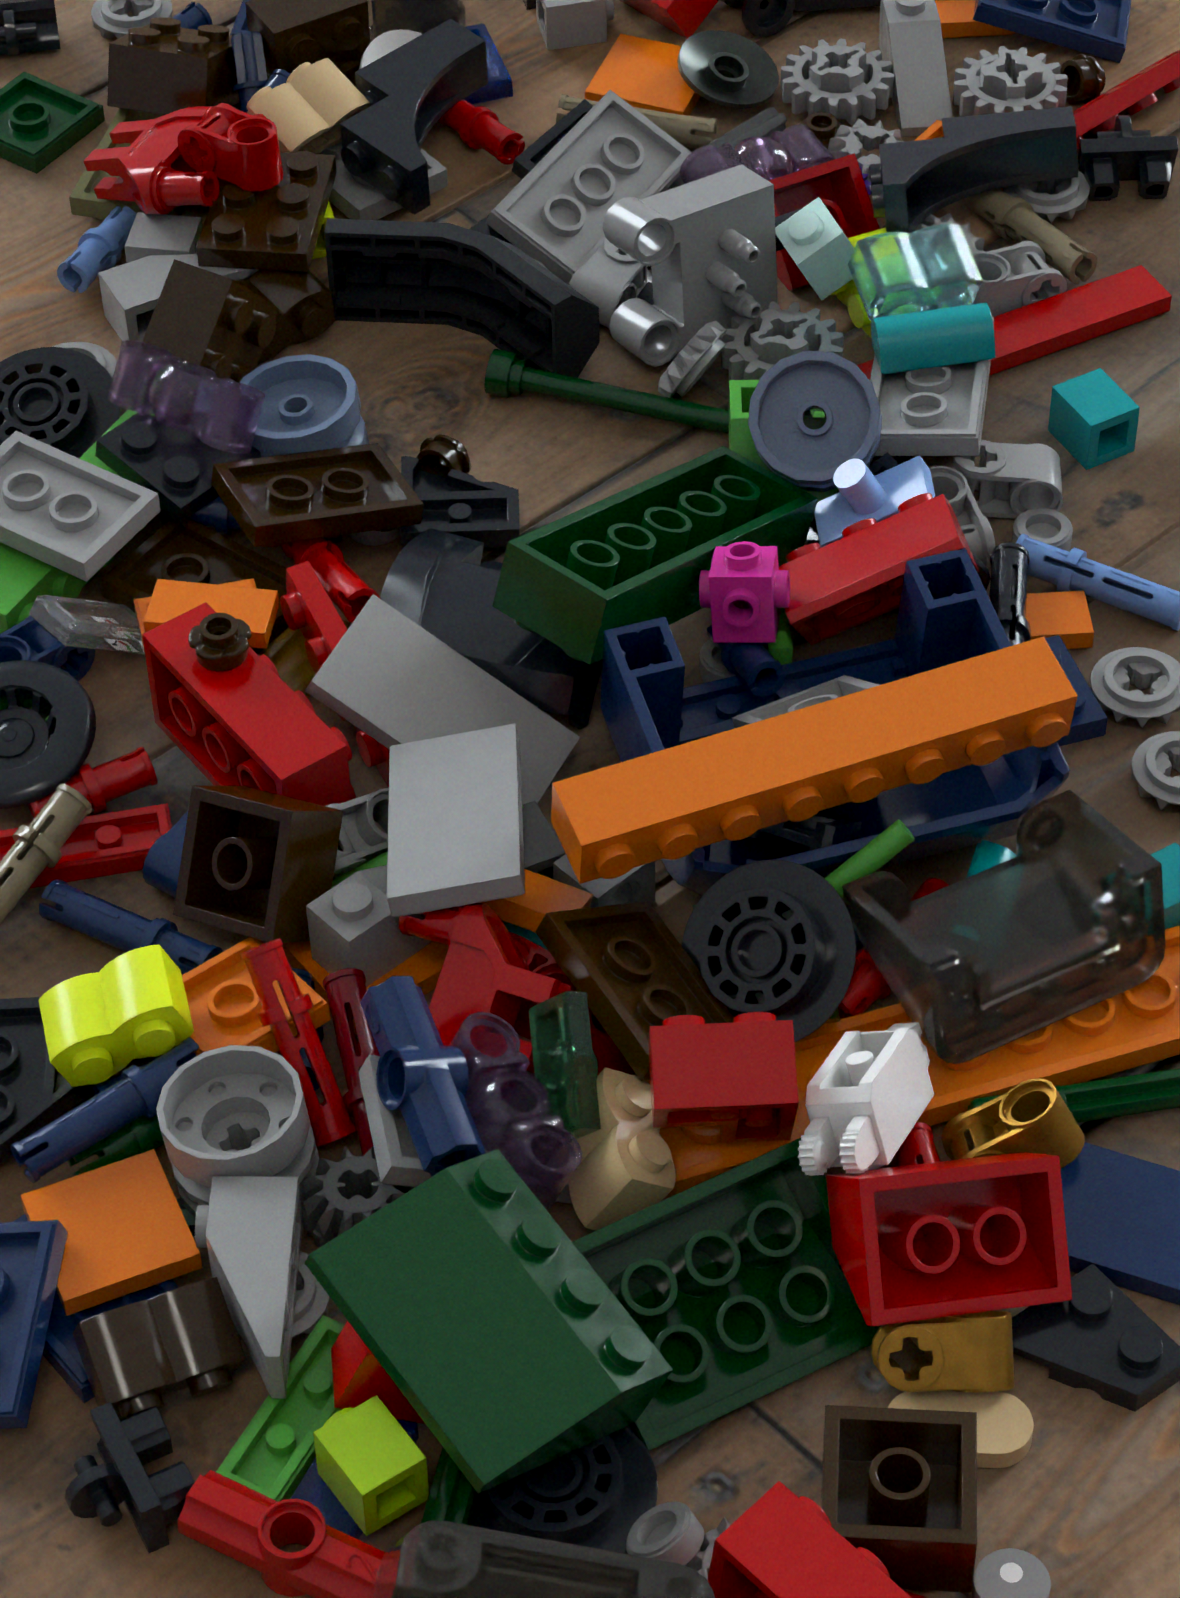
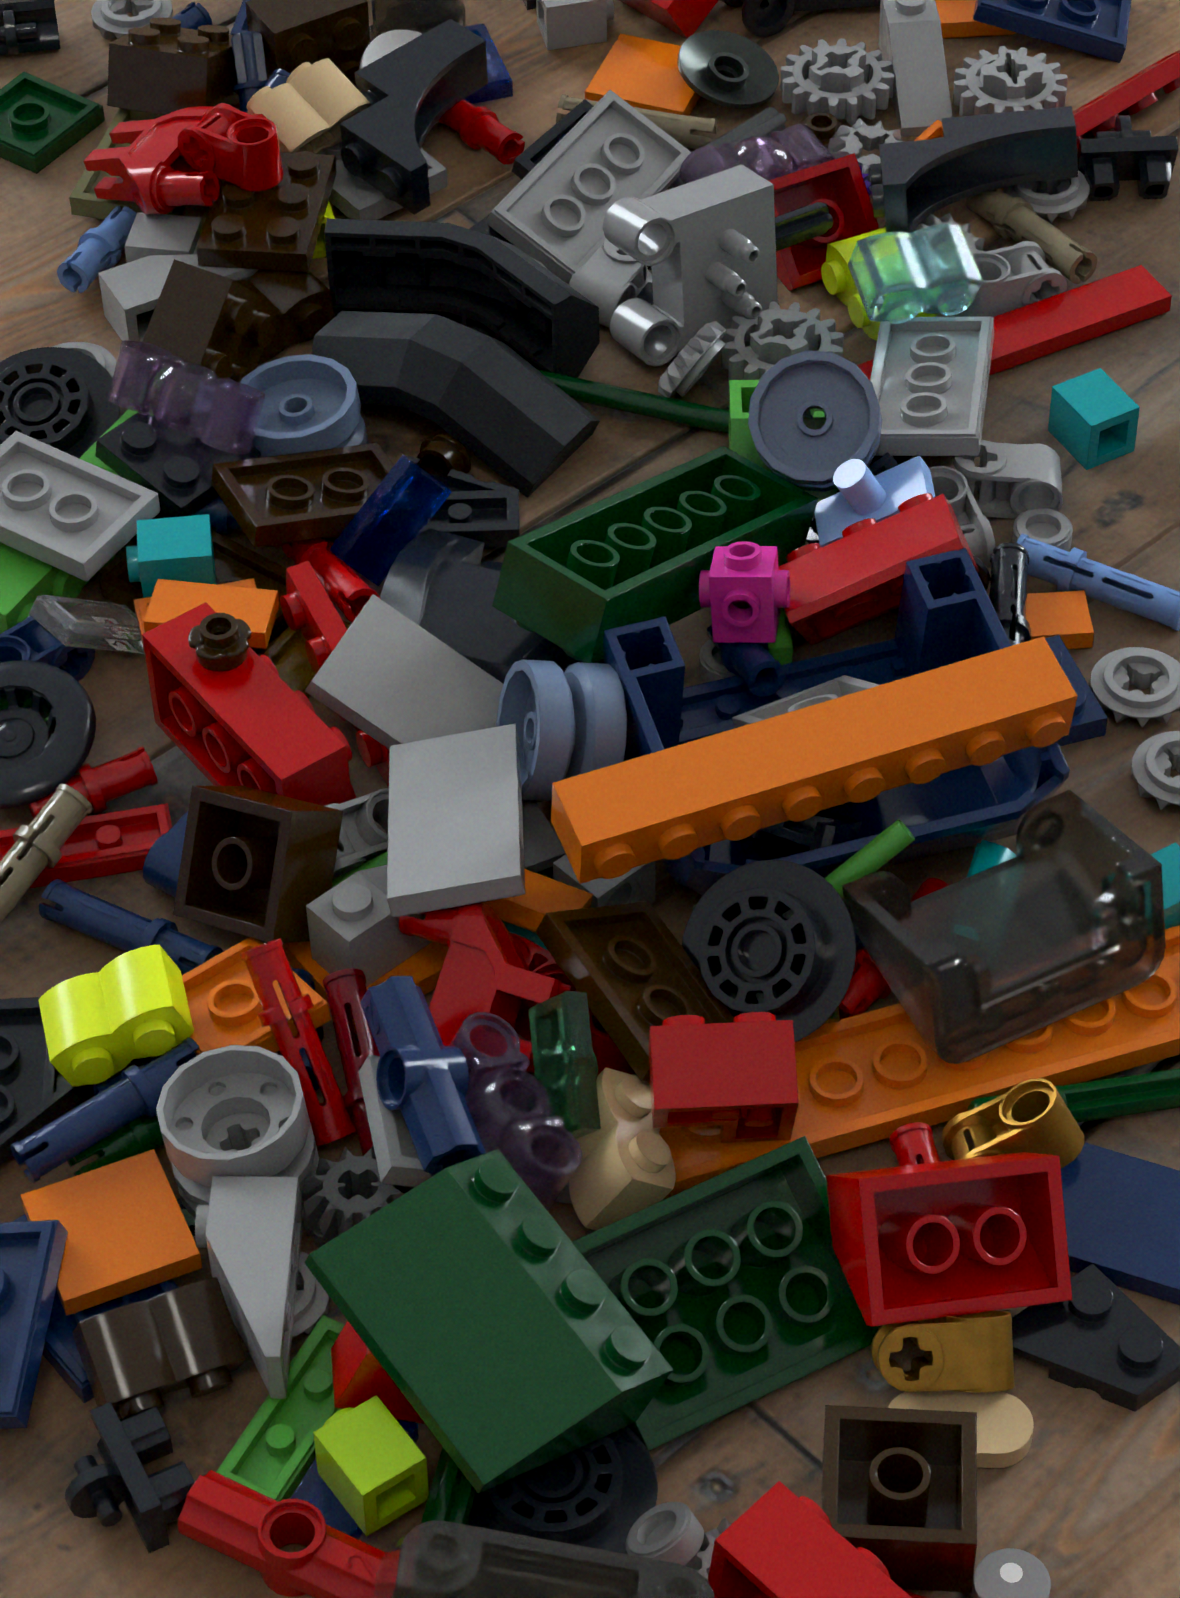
(172, 551): none -> teal brick
(390, 519): none -> clear blue tile
(464, 385): none -> black piece
(563, 721): none -> sand blue wheel
(817, 247): light aqua brick -> none
(865, 1100): white hinge -> none
(933, 338): teal brick -> none
(1085, 78): dark brown plate -> none

